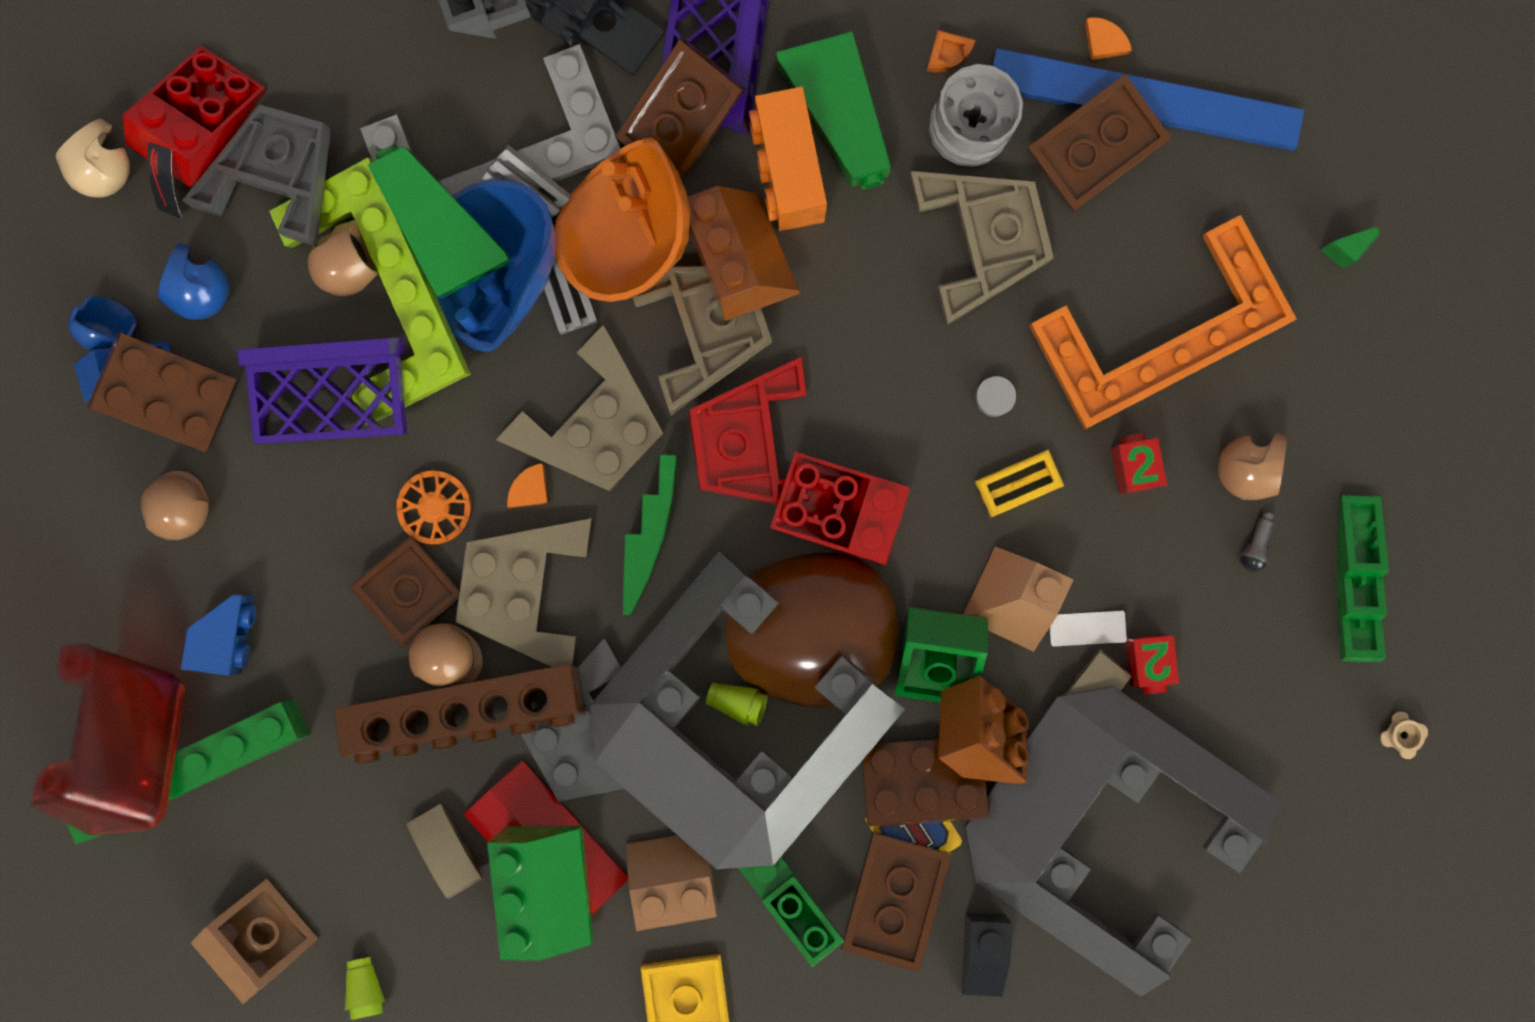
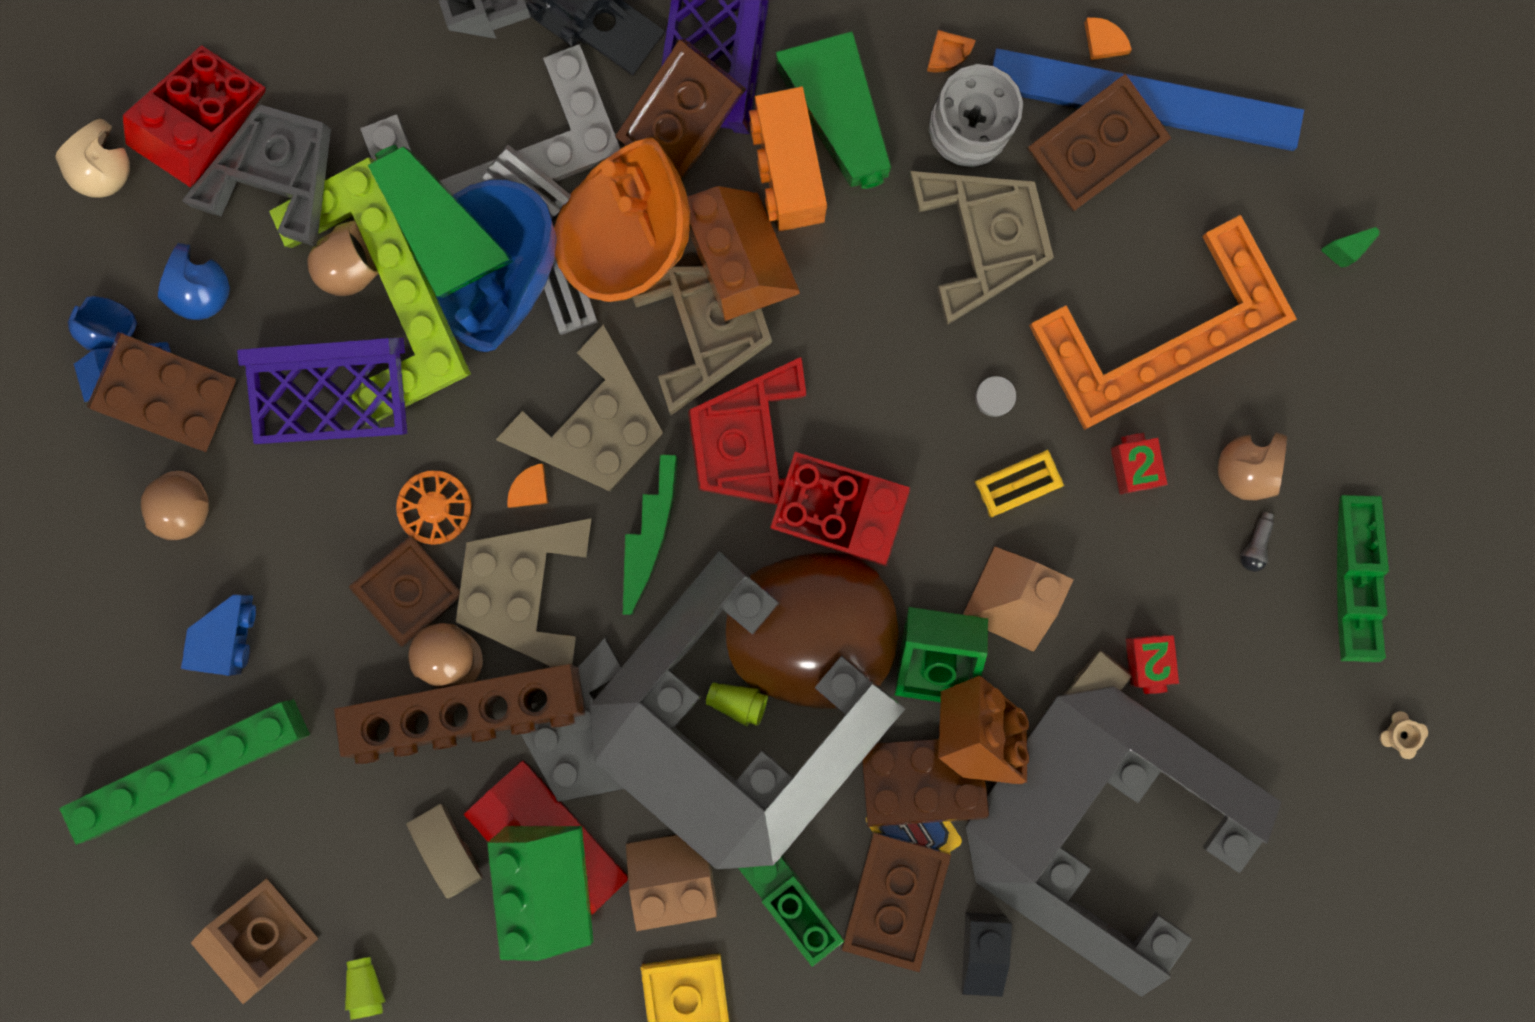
(120, 744): clear red windscreen -> none
(161, 179): black sticker -> none
(1088, 628): white sticker -> none

